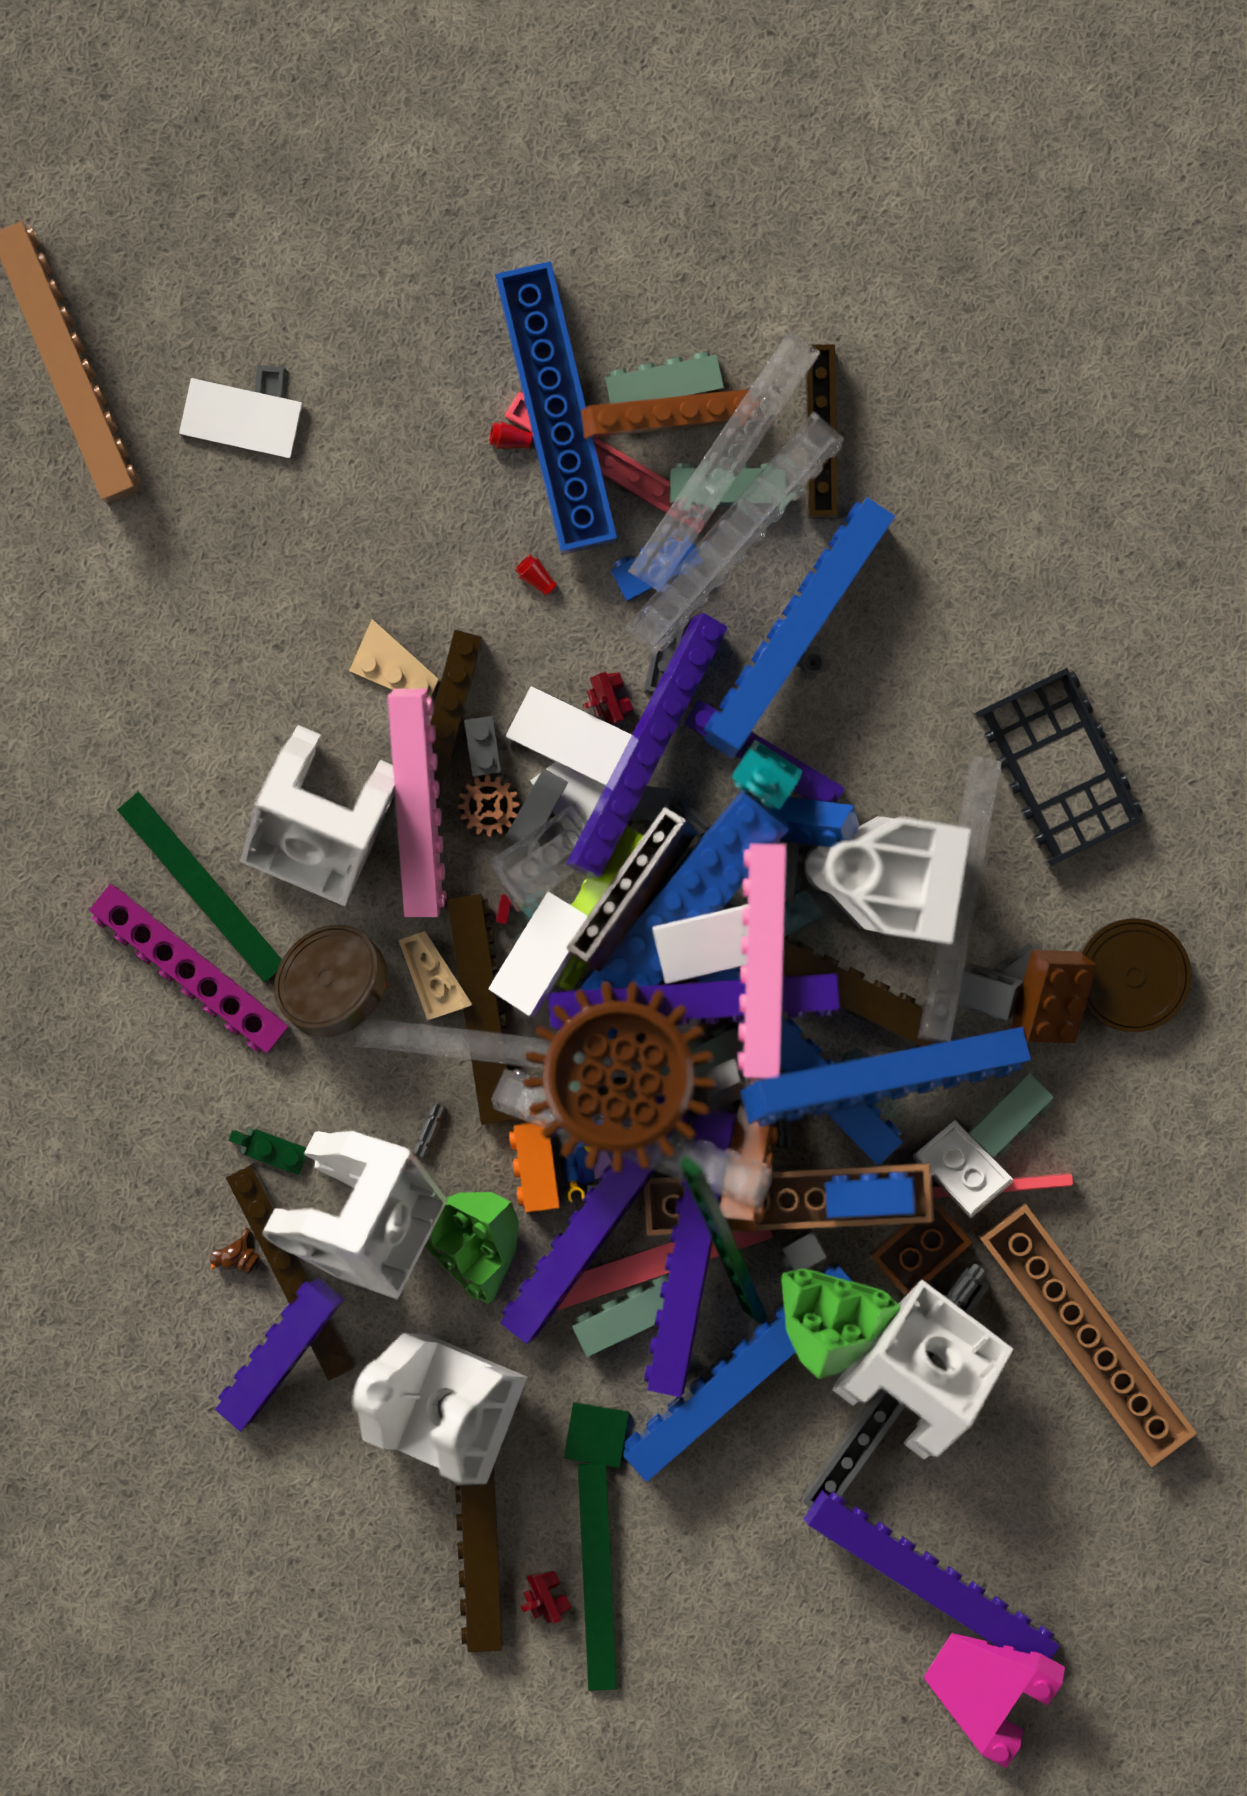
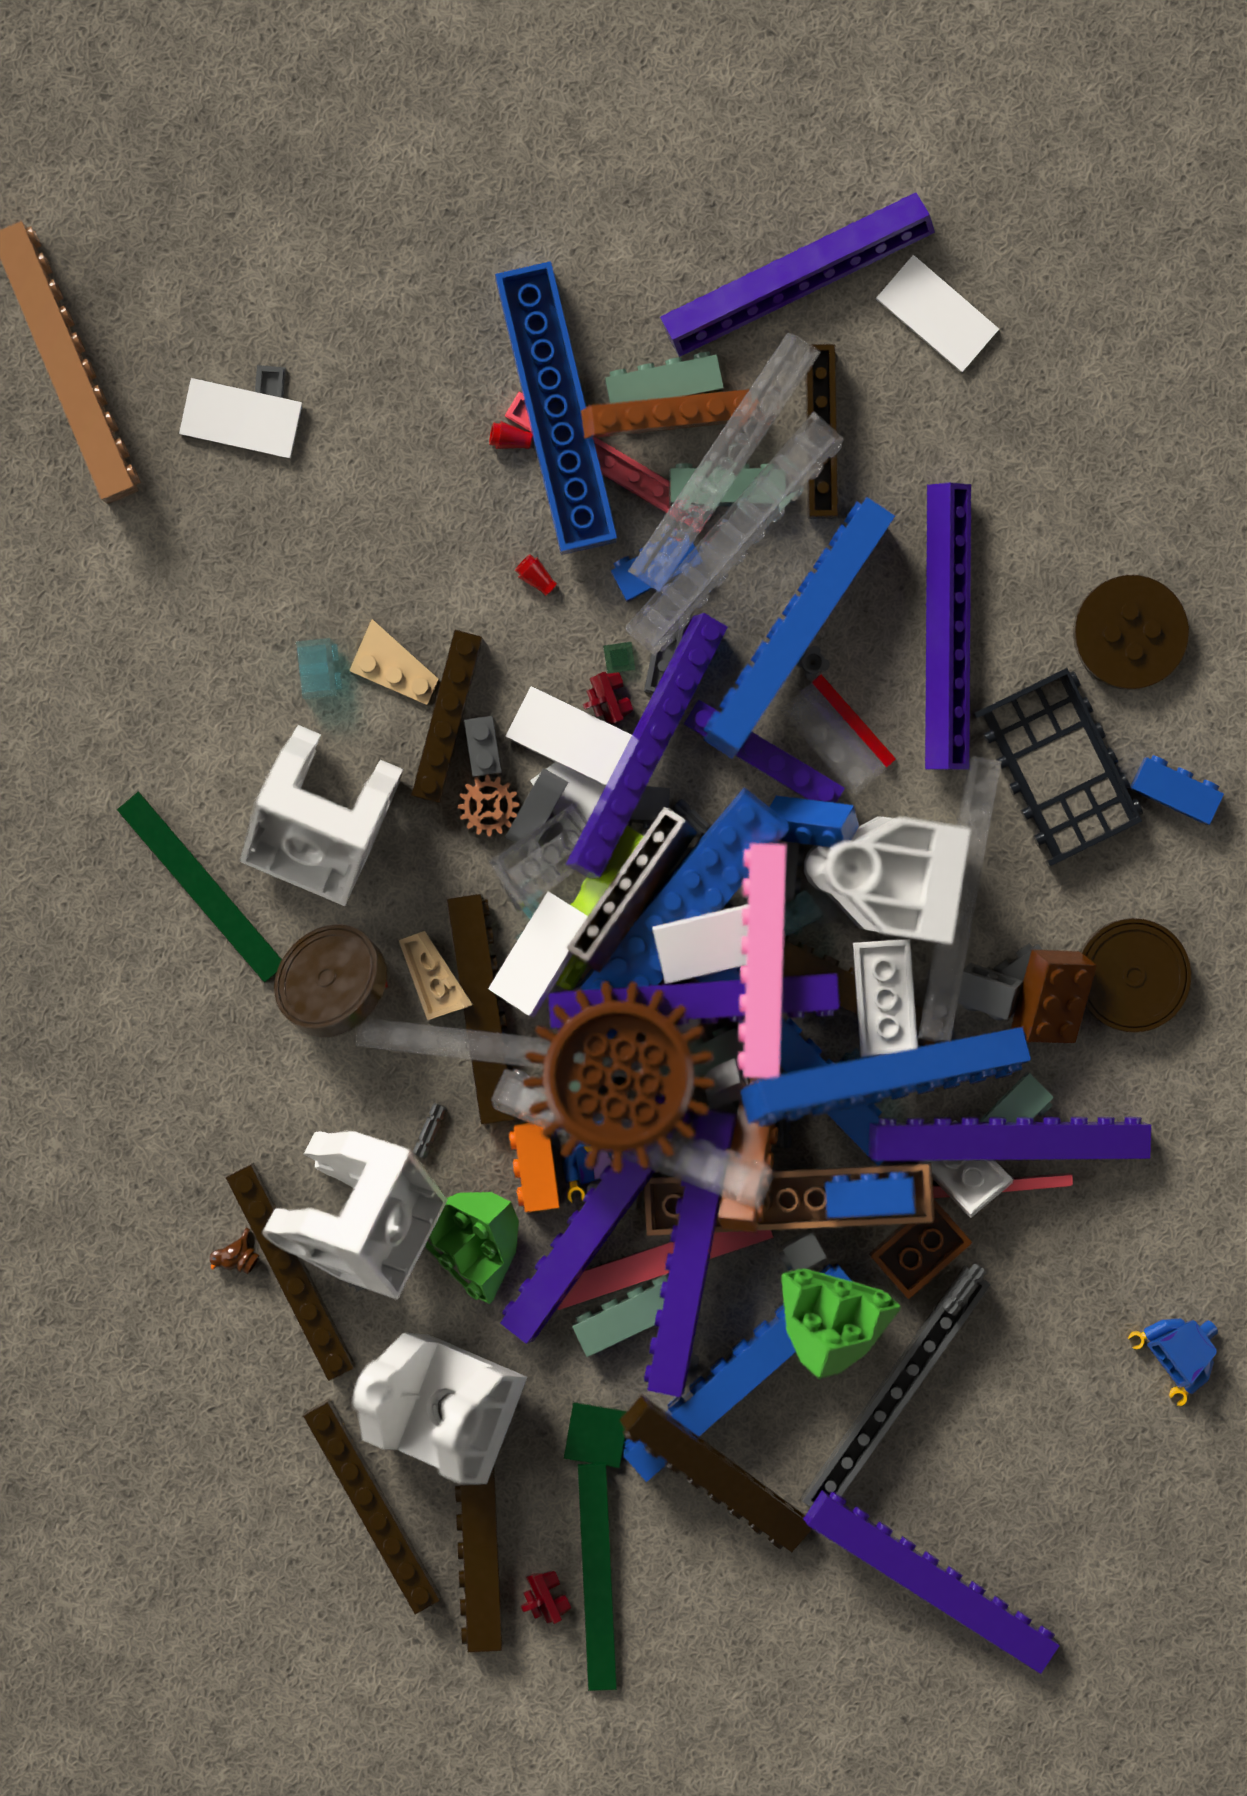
(114, 899): magenta brick -> none
(270, 1149): dark green hinge -> none
(279, 1354): dark purple brick -> none
(318, 668): none -> clear light blue brick
(372, 1506): none -> dark brown brick
(416, 802): bright pink brick -> none
(503, 909): dark red tile -> none
(619, 657): none -> clear green tile
(715, 1473): none -> dark brown brick
(722, 1239): dark green tile -> none
(766, 775): teal brick -> none
(797, 274): none -> dark purple brick
(837, 735): none -> clear slope
(885, 997): none -> white tile
(900, 1365): white brick -> none
(937, 313): none -> white tile
(948, 626): none -> dark purple brick
(982, 1686): dark pink wedge -> none
(1009, 1139): none -> dark purple brick
(1087, 1334): medium nougat brick -> none
(1130, 632): none -> dark brown brick
(1177, 789): none -> blue brick
(1183, 1352): none -> blue torso

